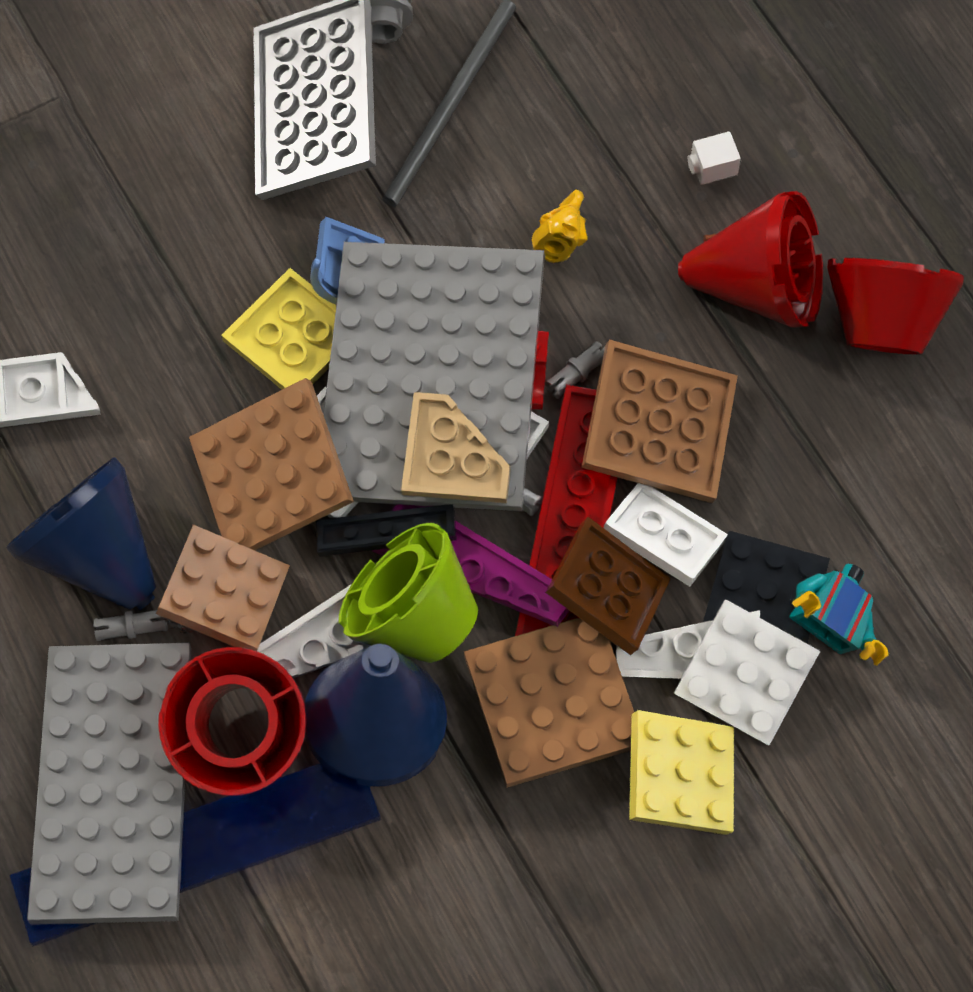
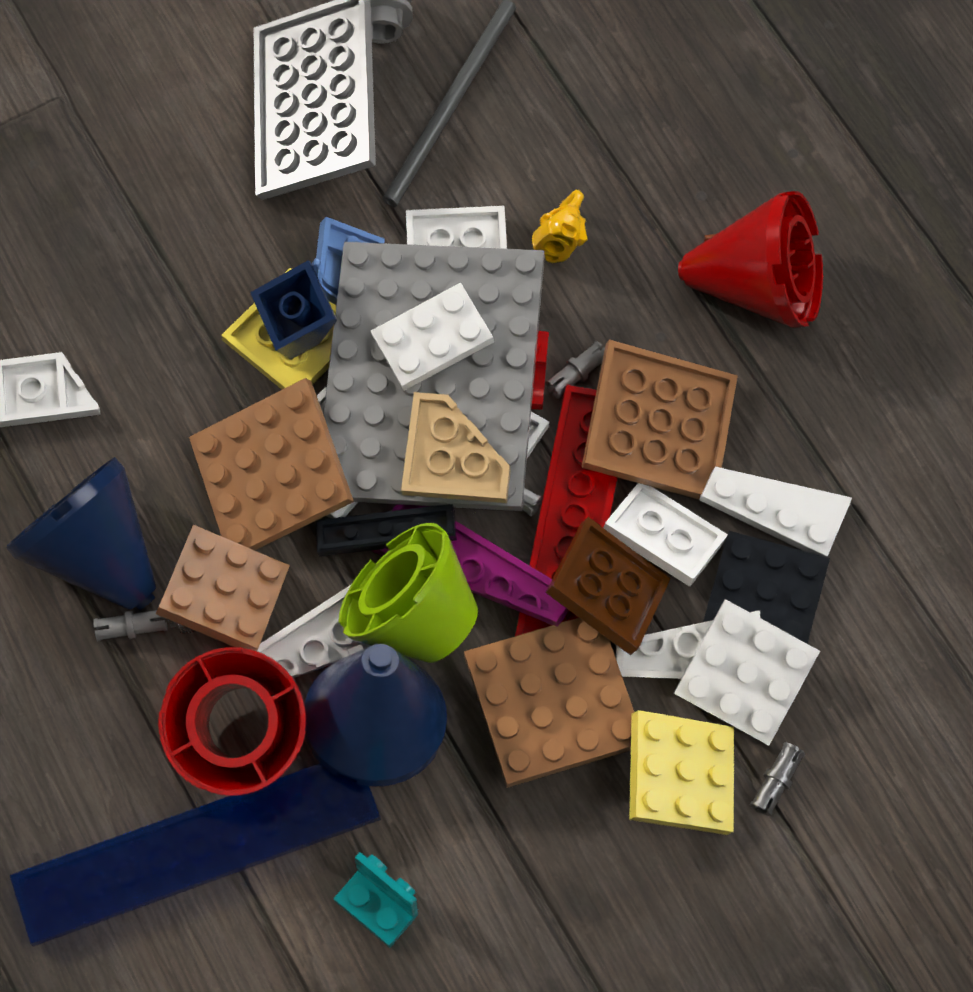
(106, 789): light grey plate -> none
(295, 310): none -> dark blue slope
(377, 900): none -> teal bracket
(432, 336): none -> white plate
(458, 227): none -> white plate
(714, 158): white brick -> none
(777, 779): none -> flat silver pin
(784, 510): none -> white wing
(839, 612): torso -> none
(891, 302): red cone -> none

